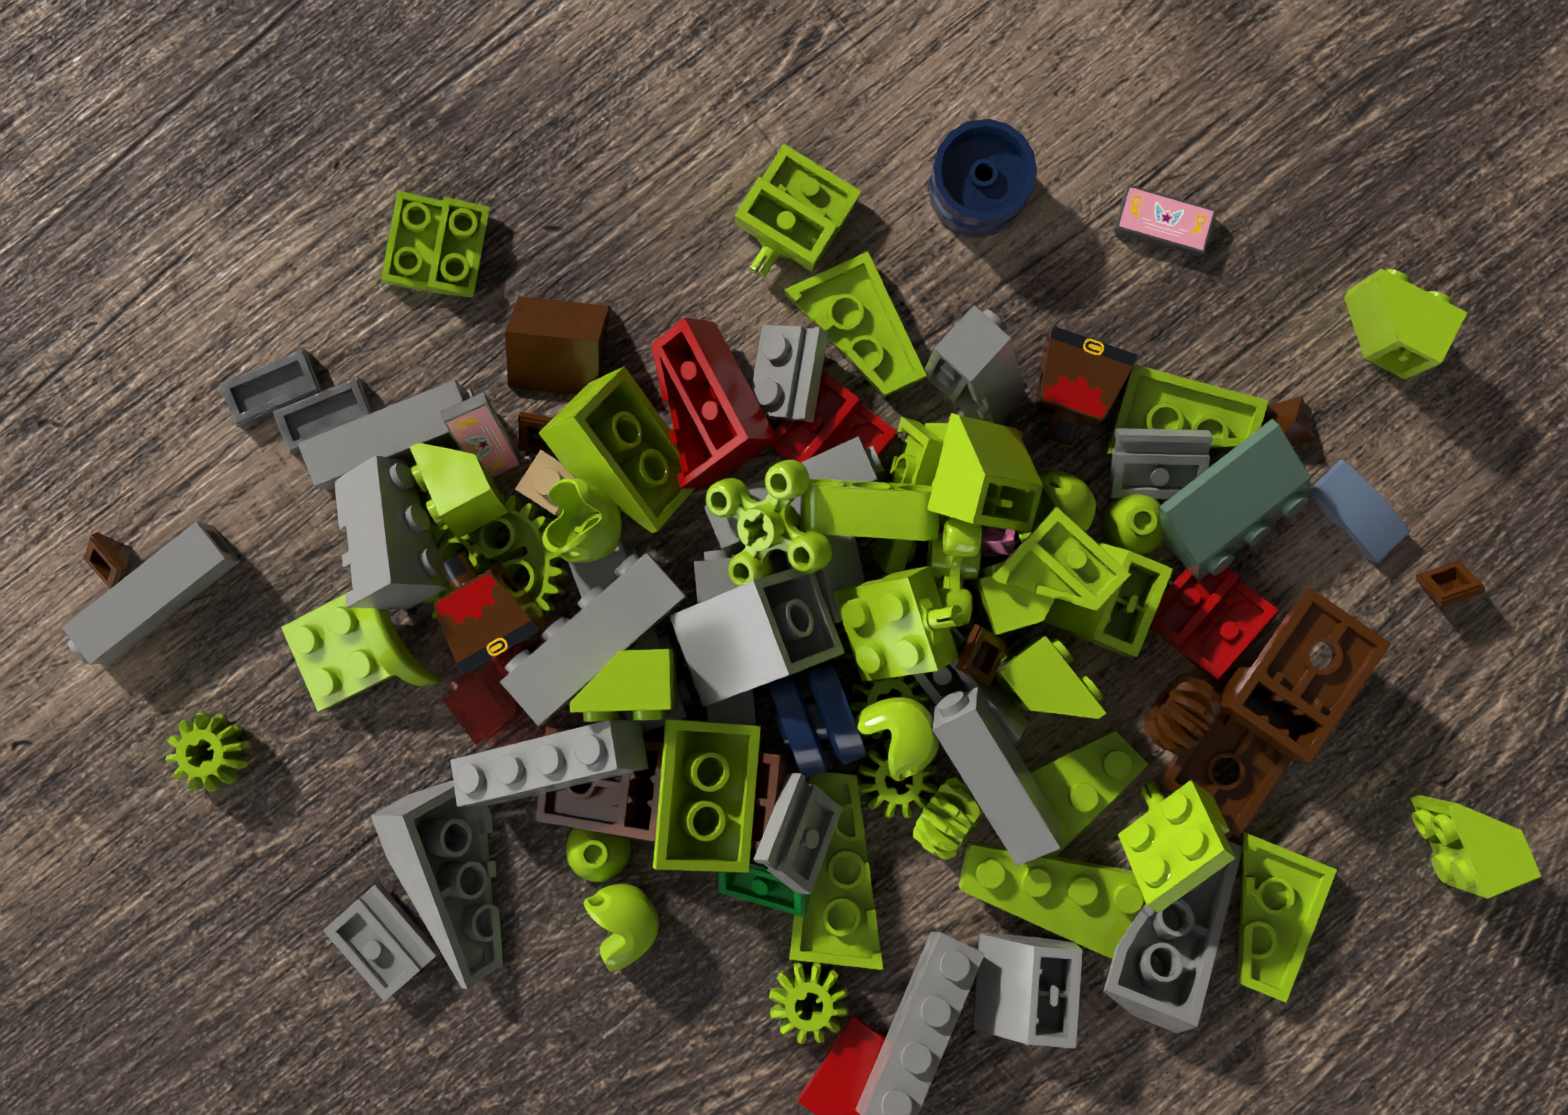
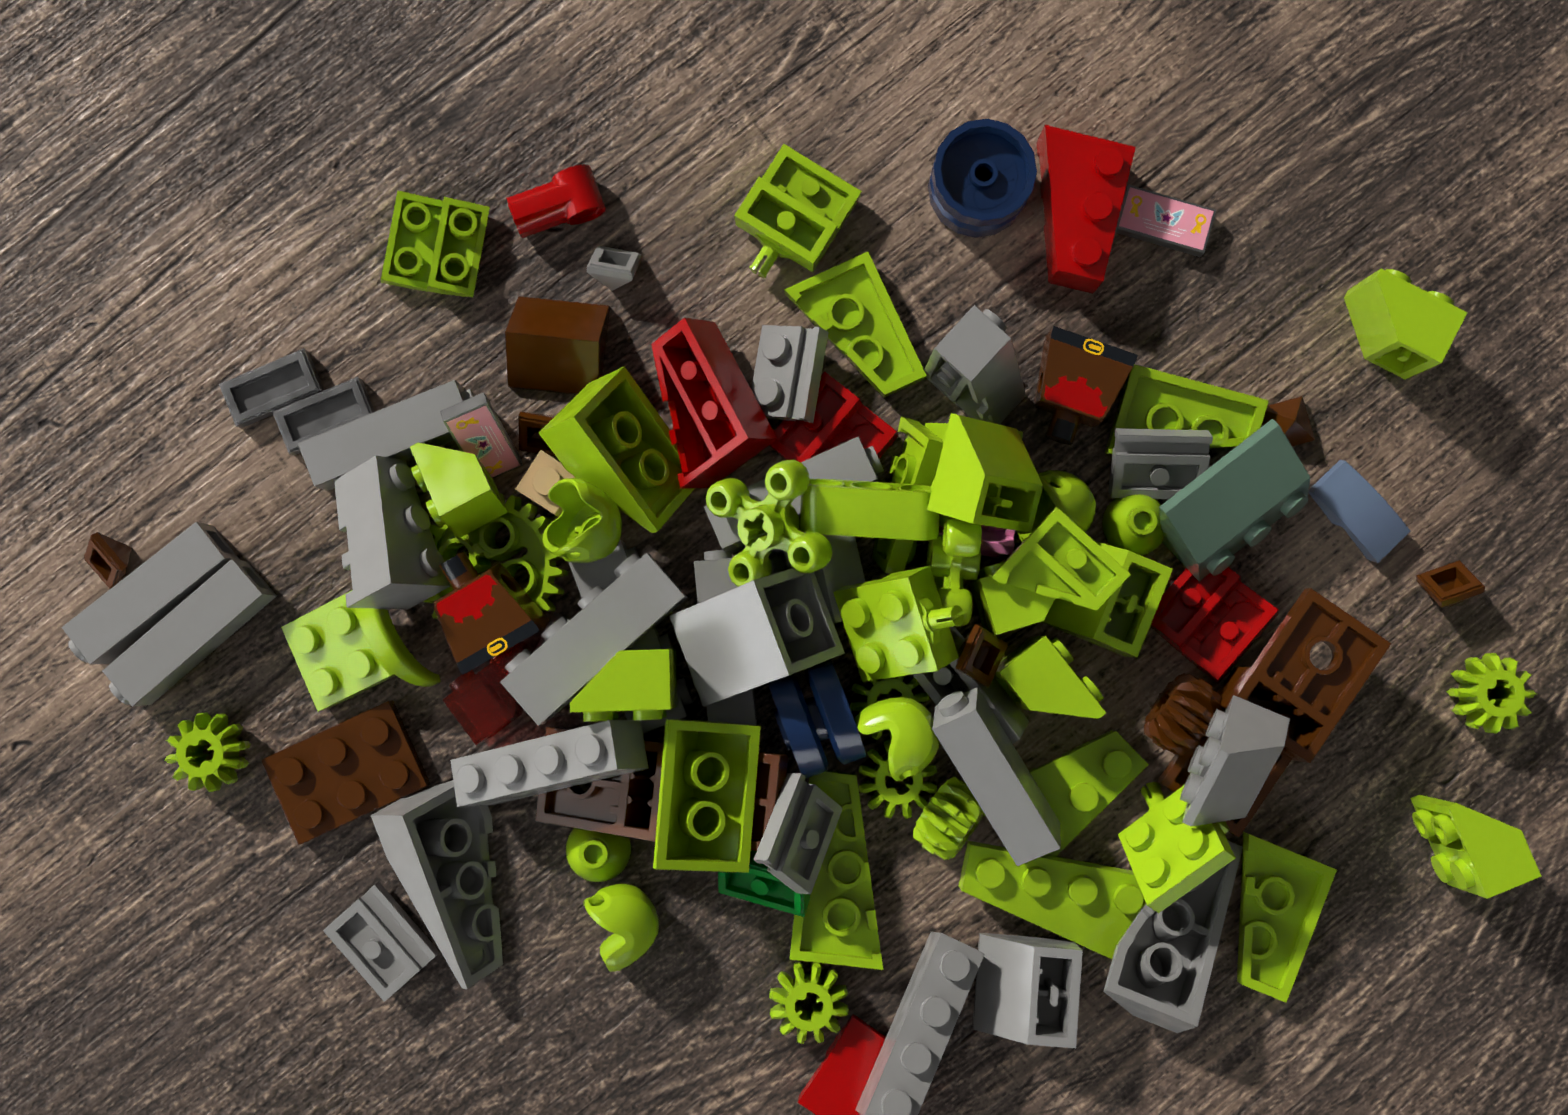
(188, 634): none -> light grey brick
(345, 772): none -> reddish brown plate
(568, 198): none -> red piece
(613, 266): none -> light grey slope
(1082, 203): none -> red wedge
(1233, 762): none -> light grey slope
(1509, 693): none -> lime gear

